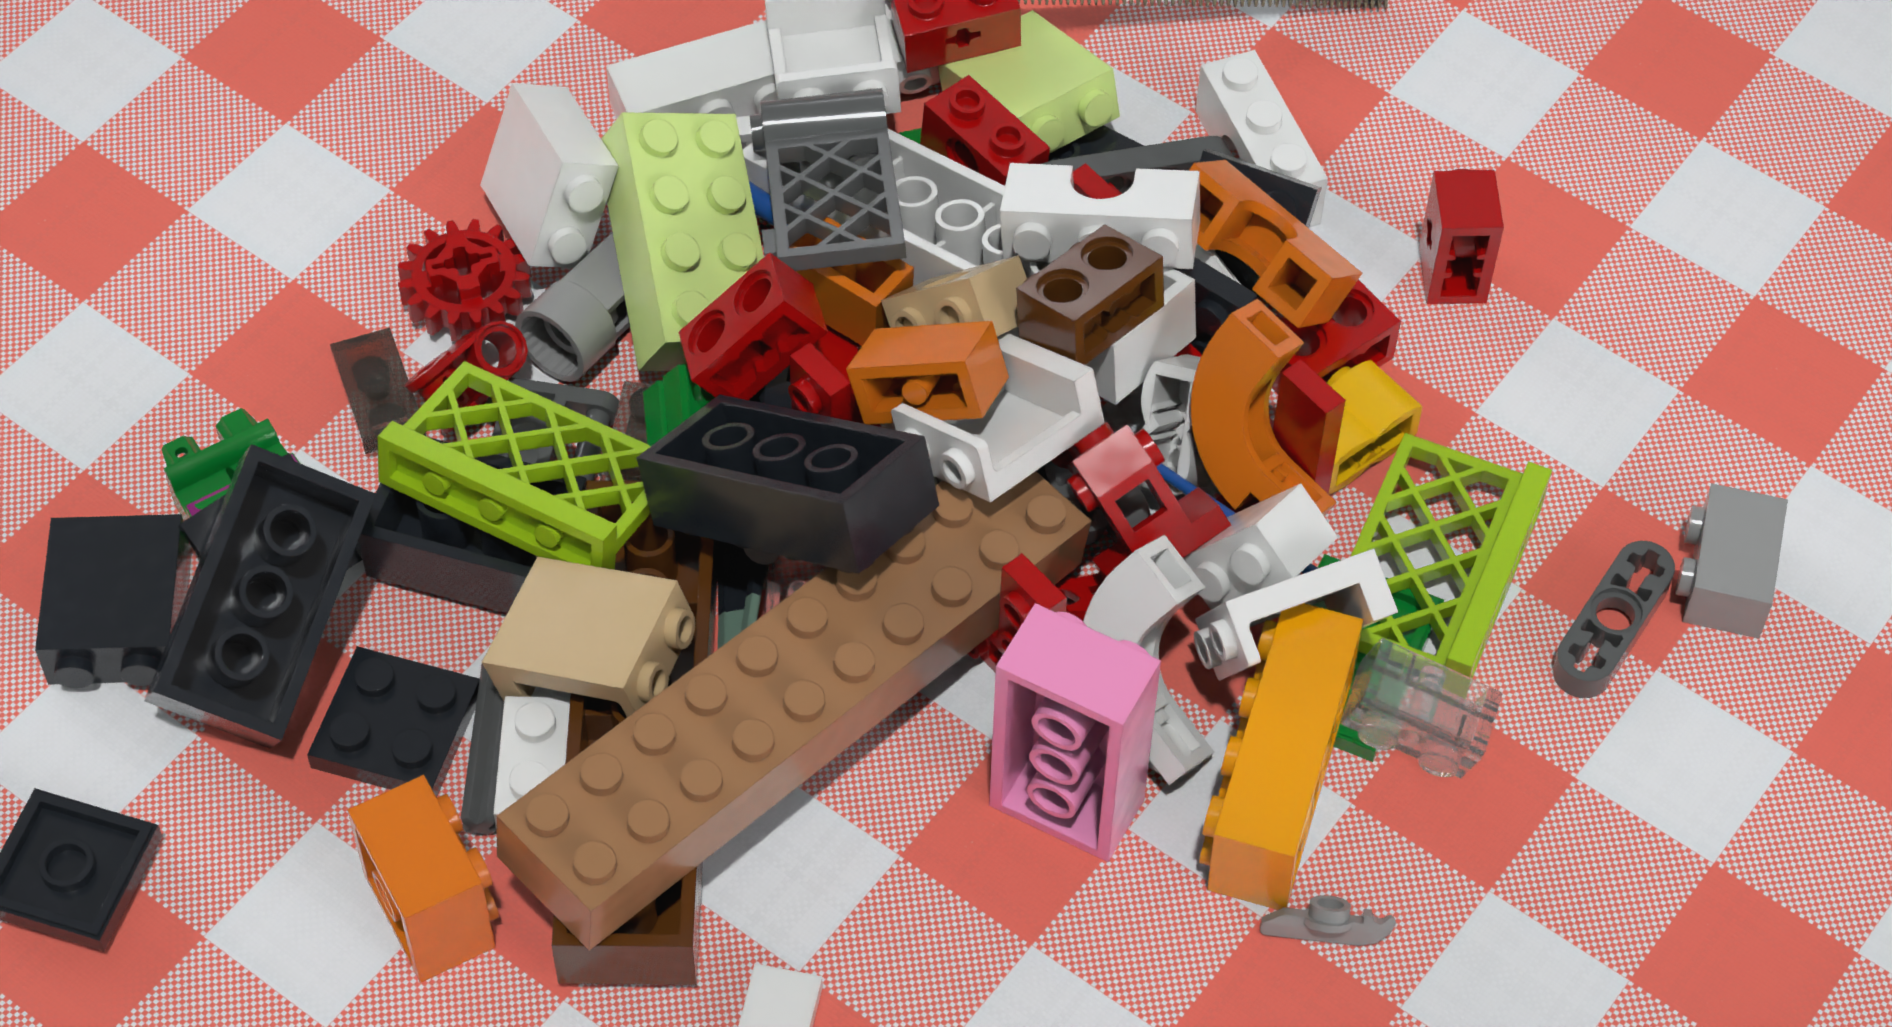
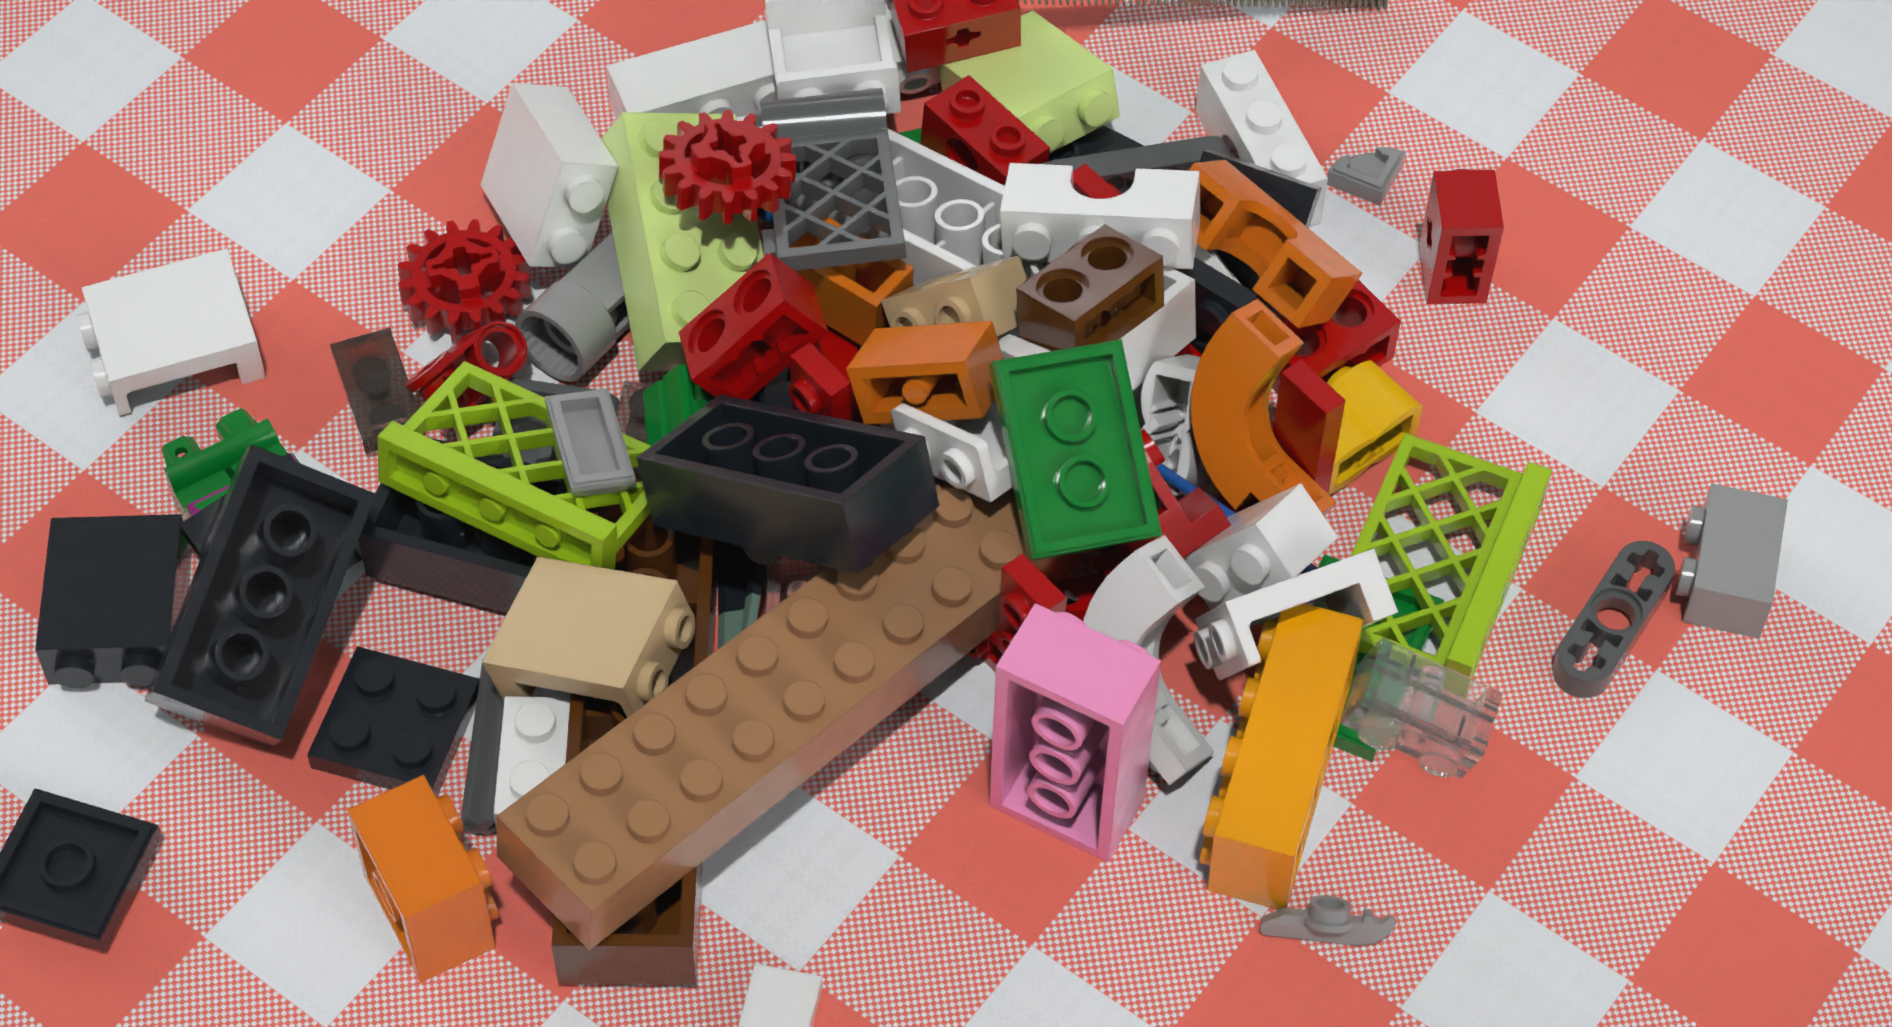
(168, 326): none -> white panel
(590, 442): none -> light grey tile
(727, 167): none -> red gear
(1075, 450): none -> green tile
(1367, 174): none -> light grey tile

